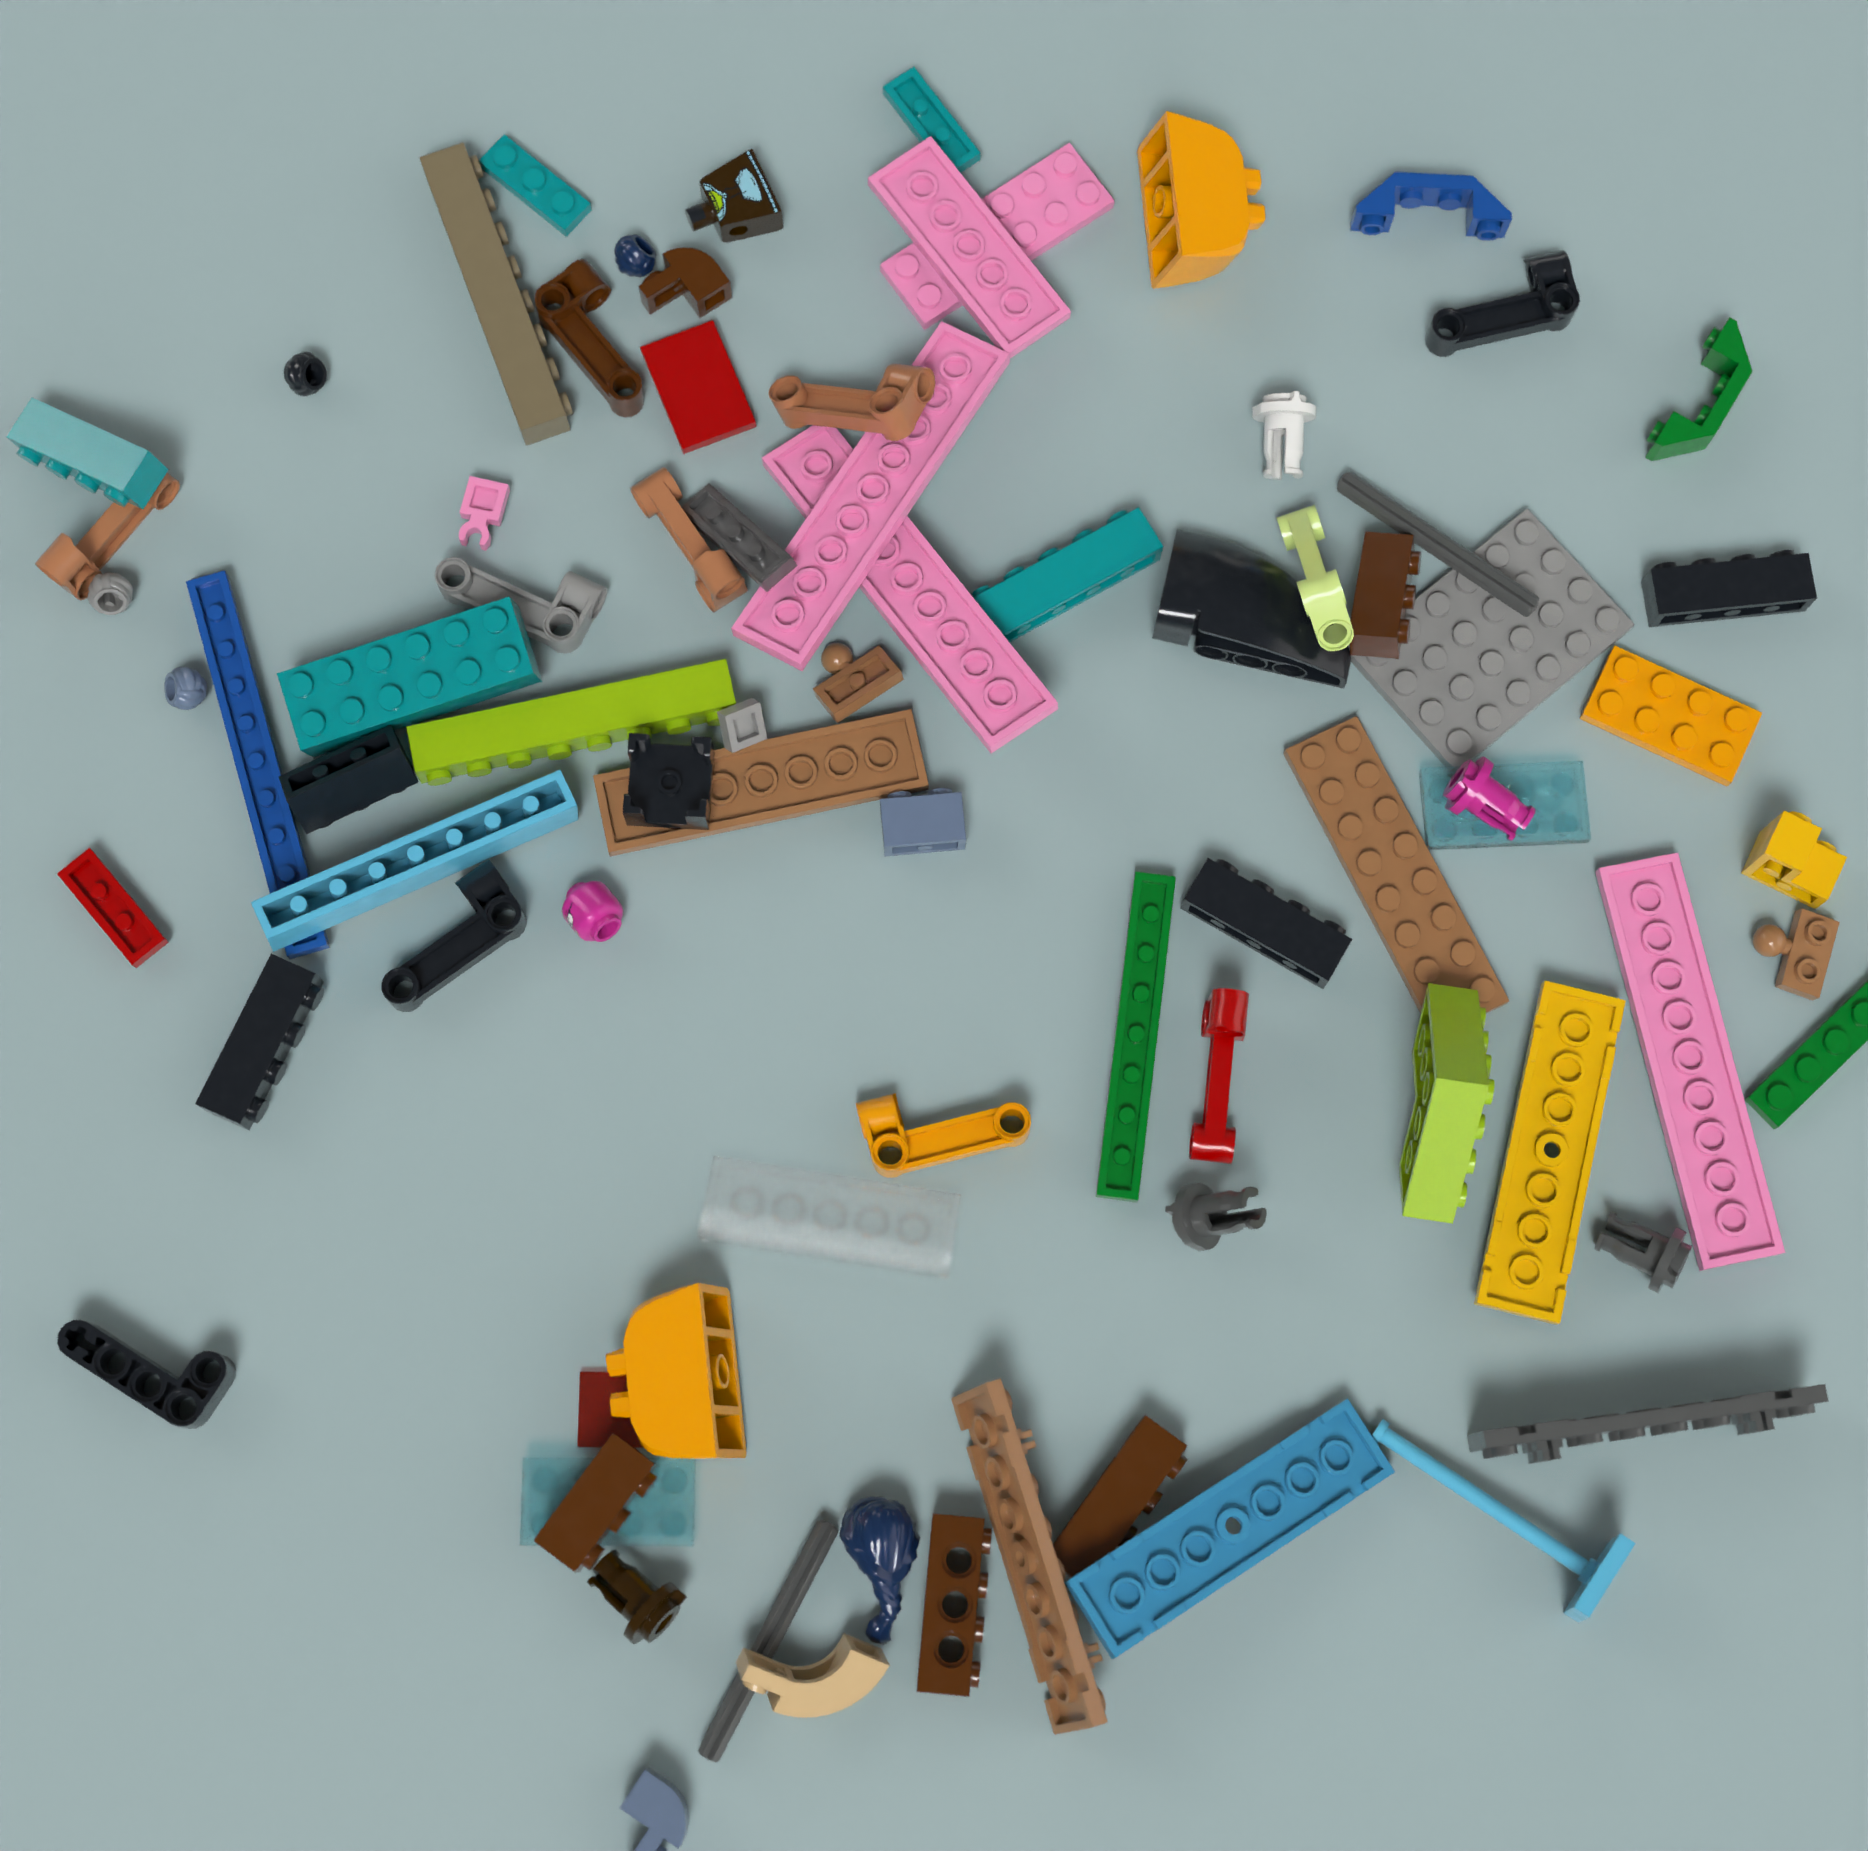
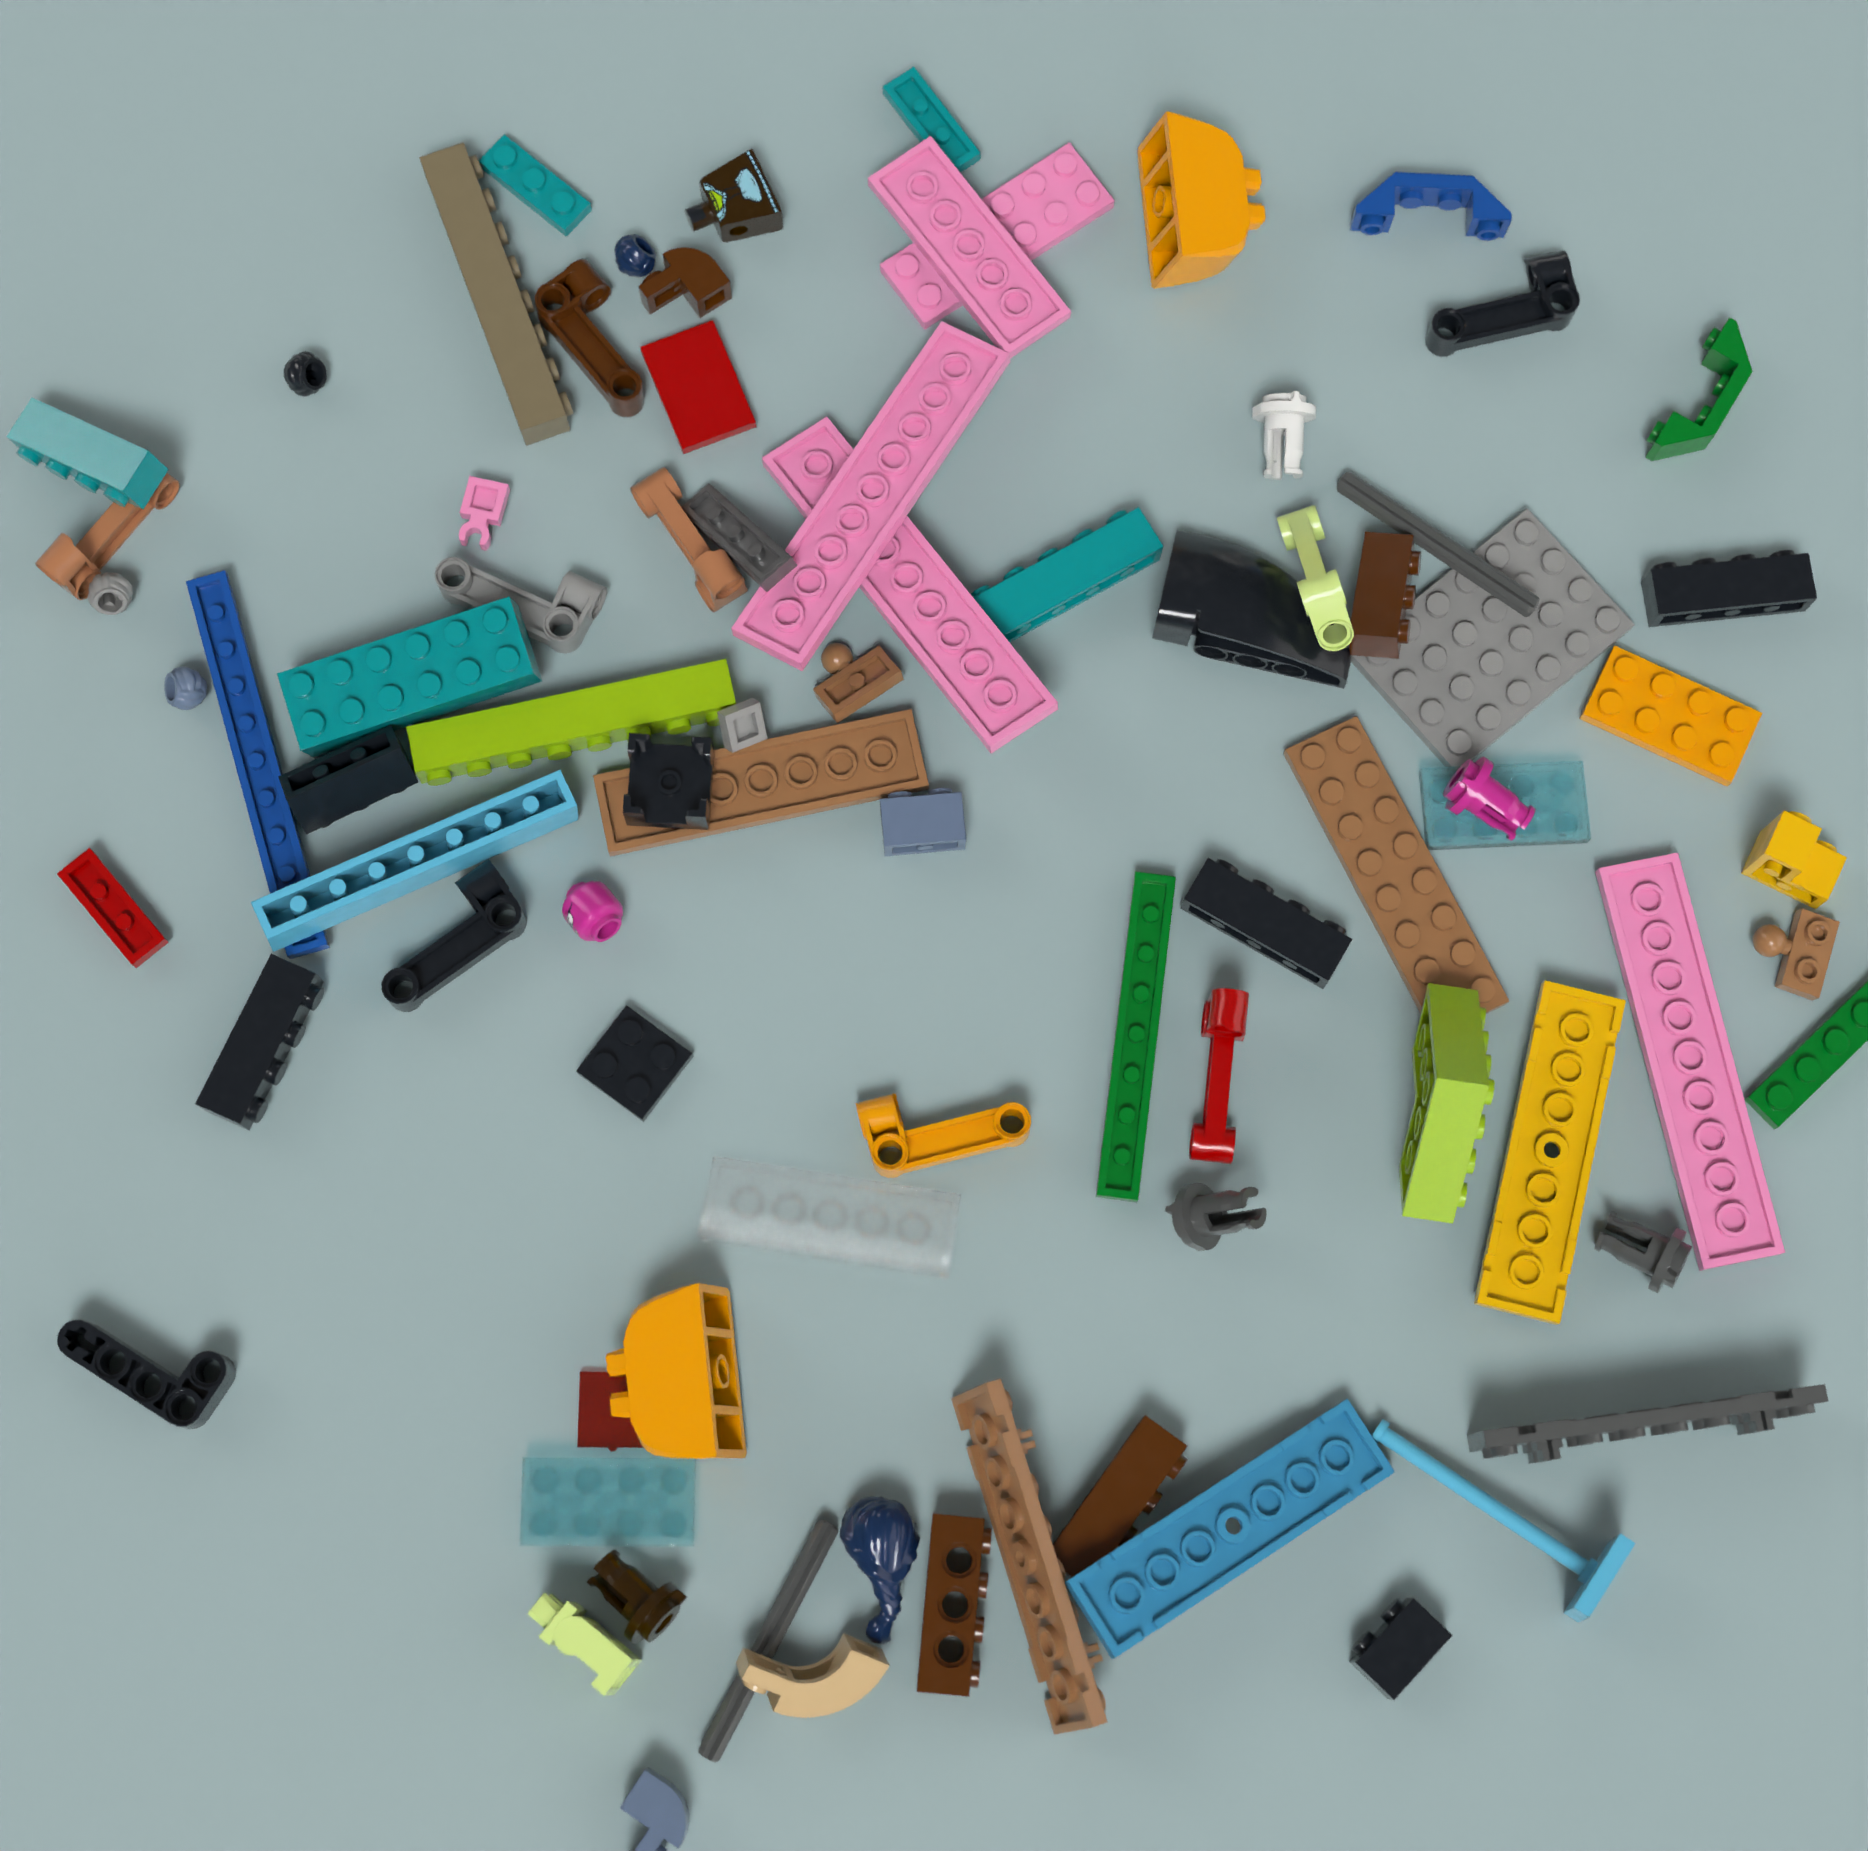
(586, 1640): none -> yellowish green hips
(597, 1504): reddish brown brick -> none
(635, 1063): none -> black plate
(888, 410): nougat piece -> none
(1399, 1647): none -> black brick

